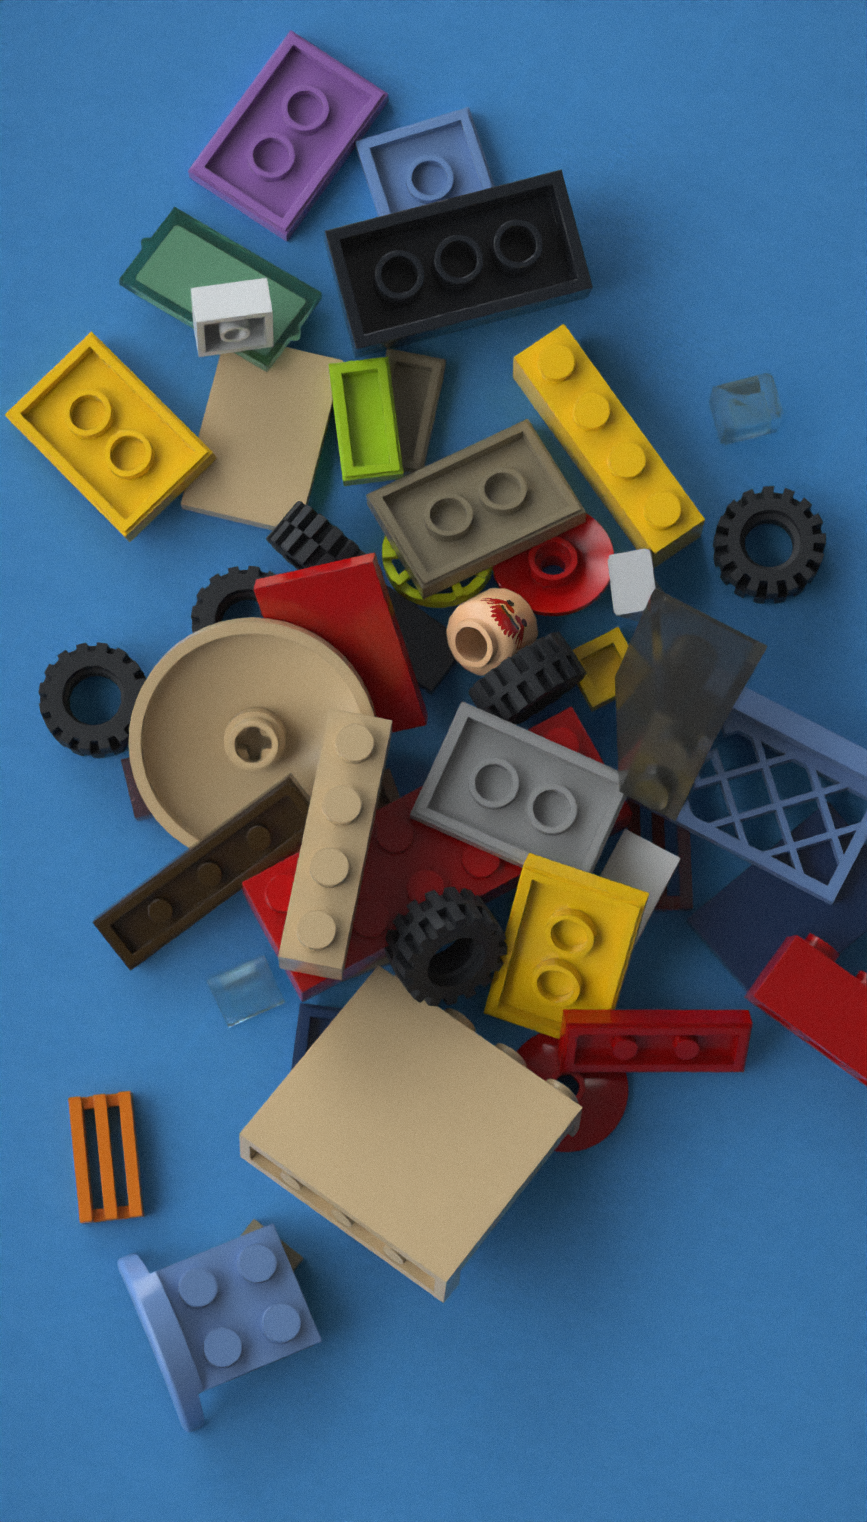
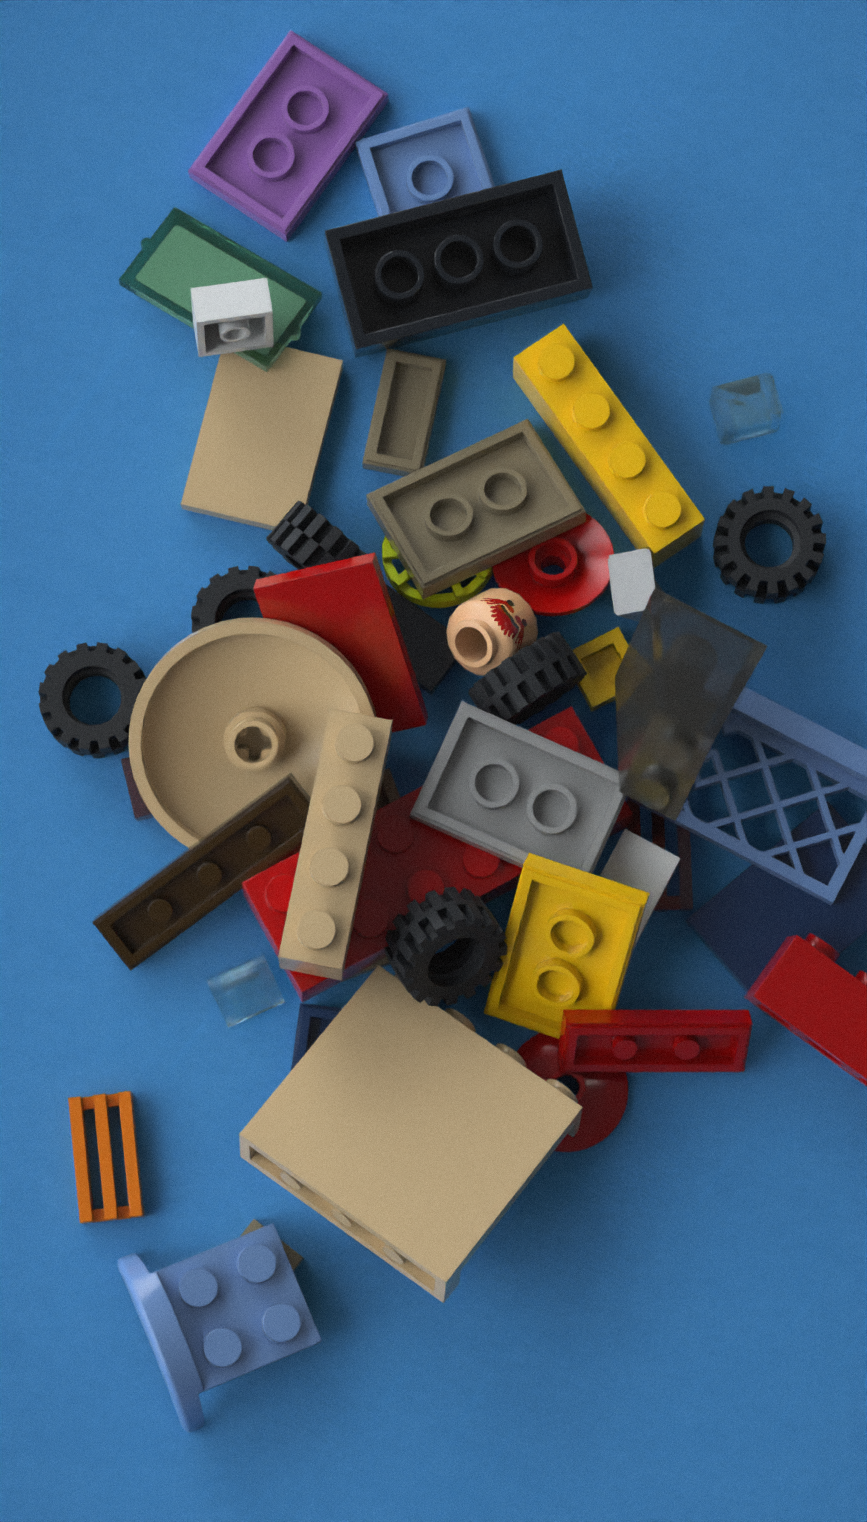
(110, 436): yellow tile -> none
(366, 421): lime tile -> none

